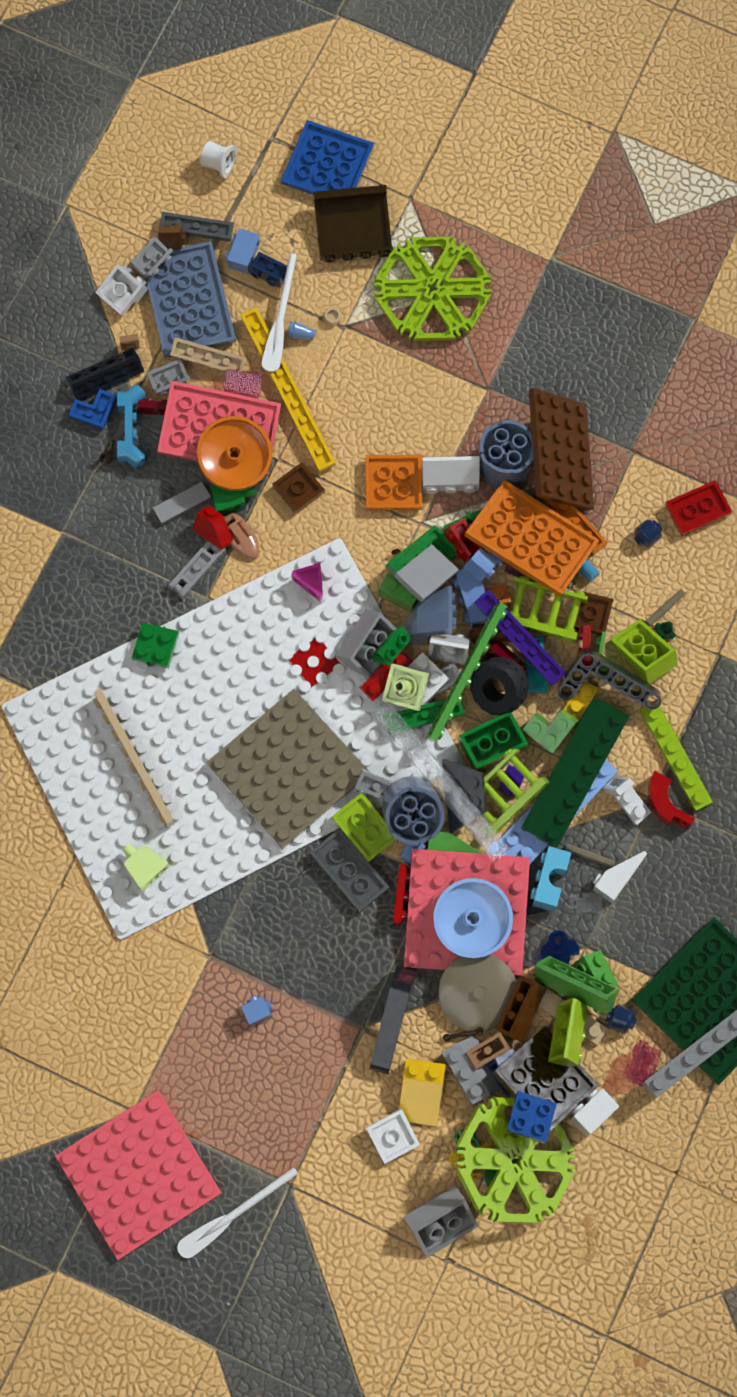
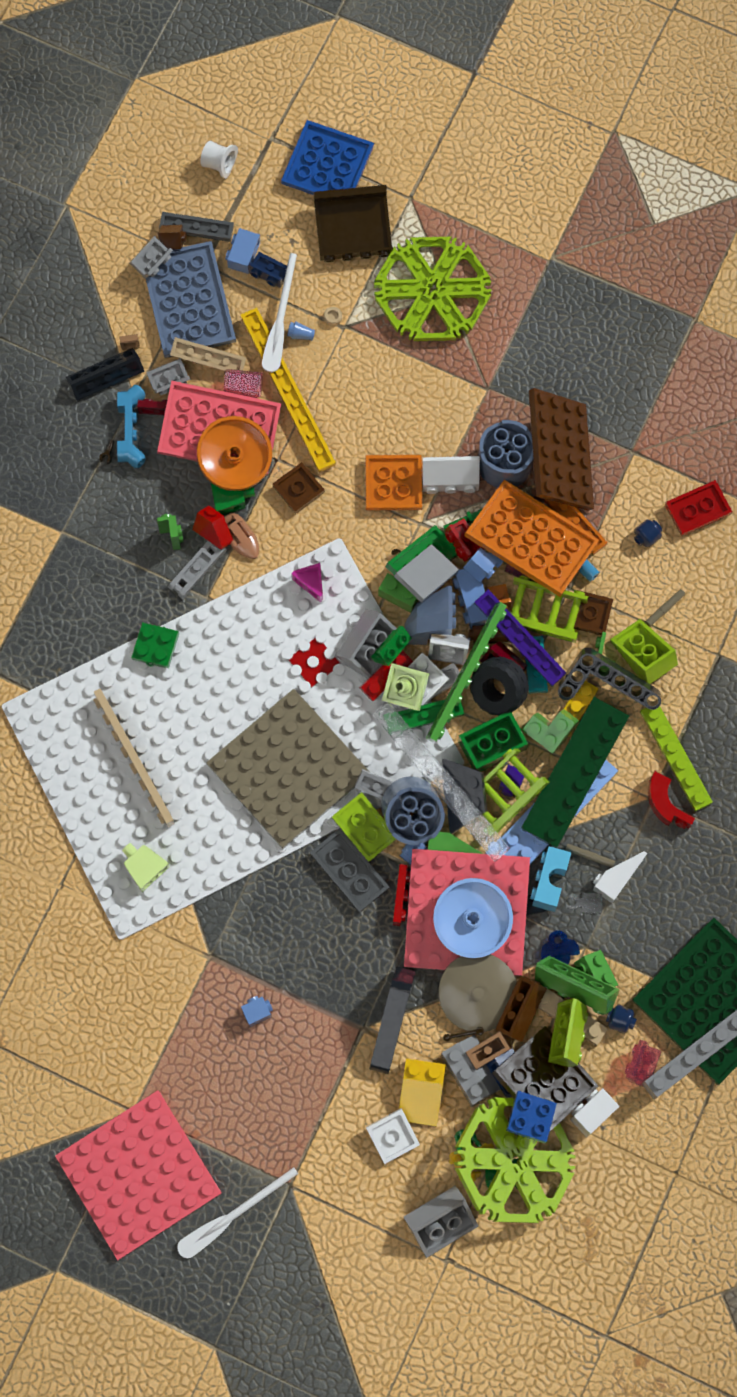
(96, 414): blue plate -> none
(122, 289): white plate -> none
(168, 524): none -> bright green bracket
(182, 503): light grey tile -> none
(585, 635): red plate -> none
(627, 798): white bracket -> none
(668, 626): dark green plate -> none

